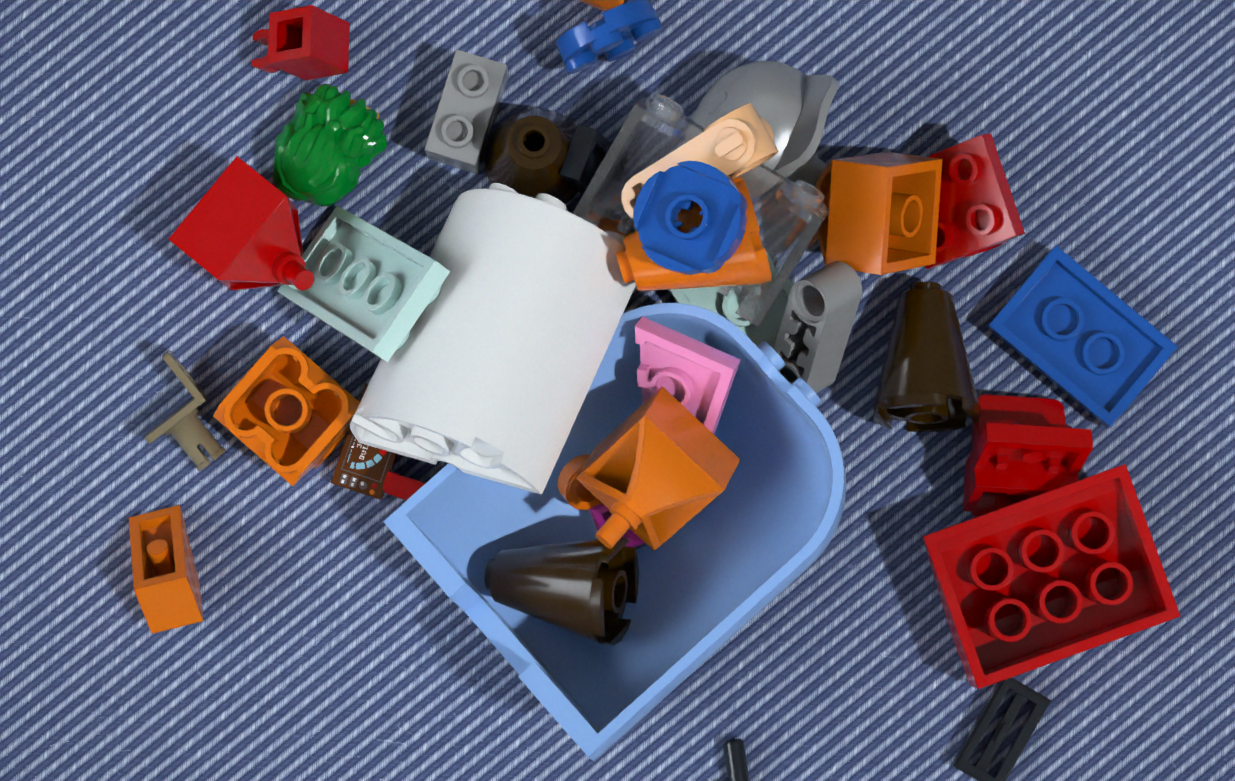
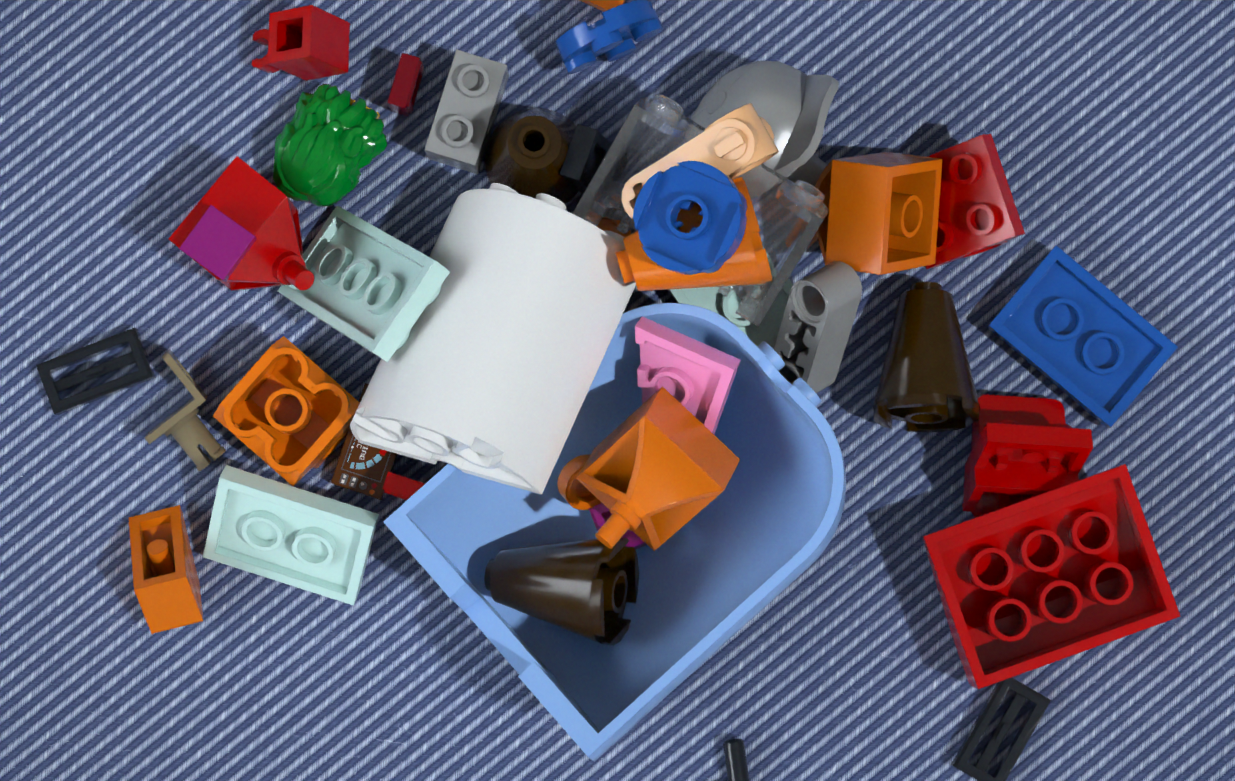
(137, 356): none -> black tile
(218, 243): none -> magenta tile
(290, 535): none -> light aqua plate
(406, 85): none -> dark red tile

